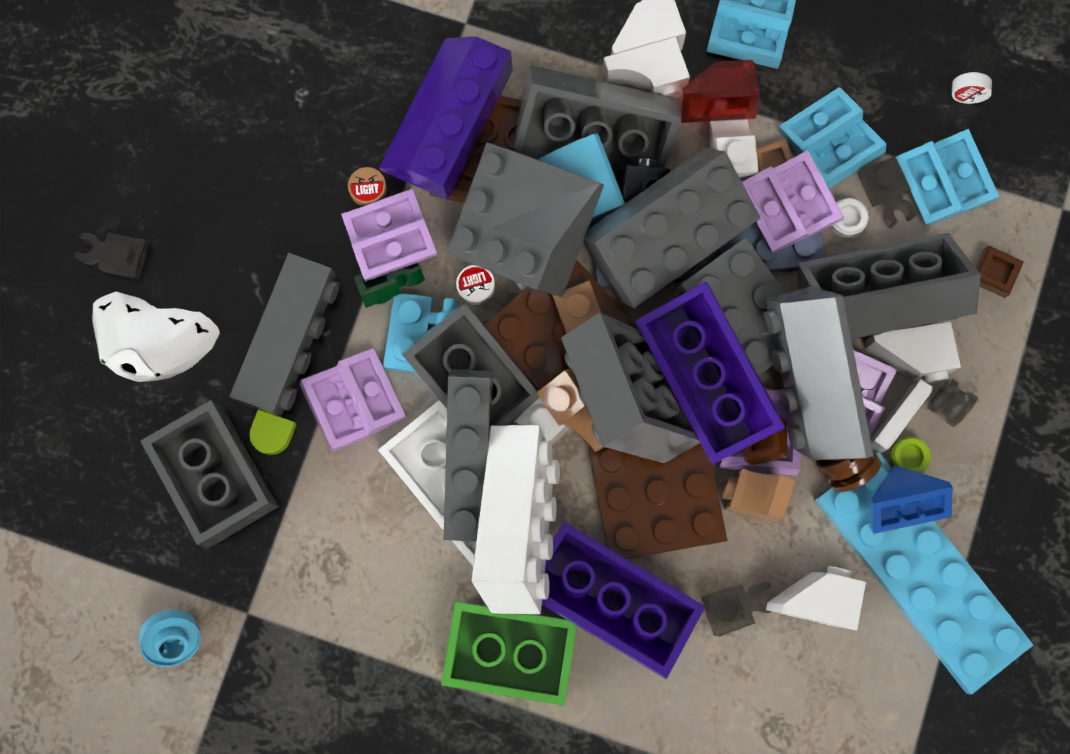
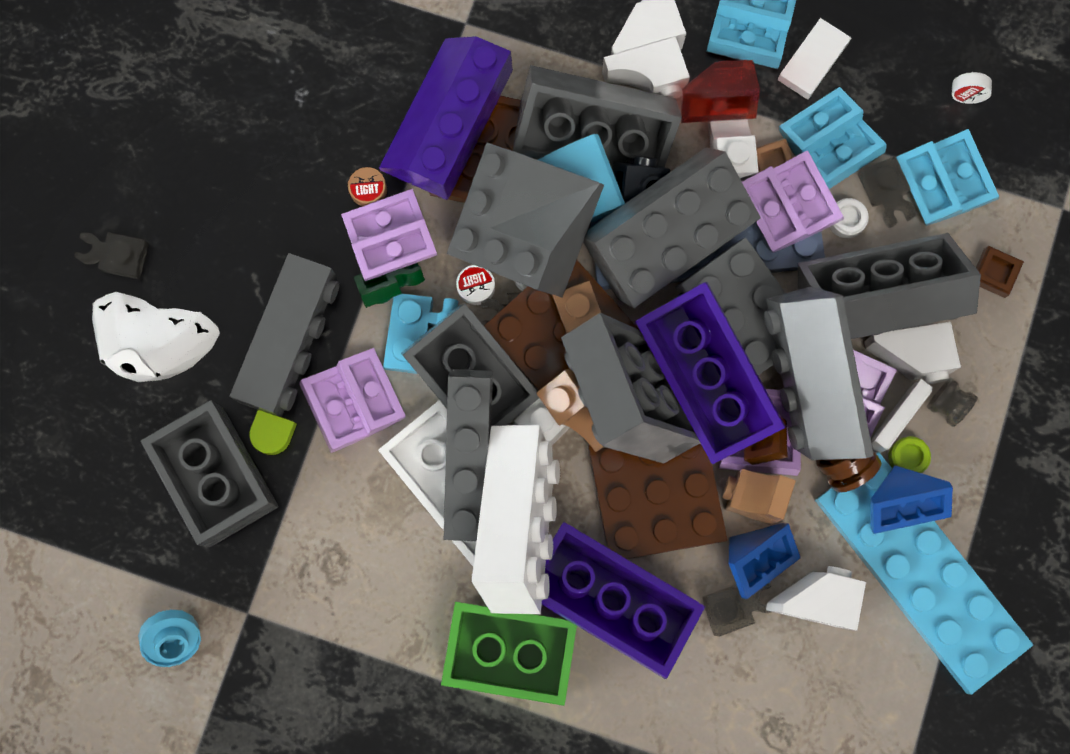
(761, 556): none -> blue slope
(814, 58): none -> white tile

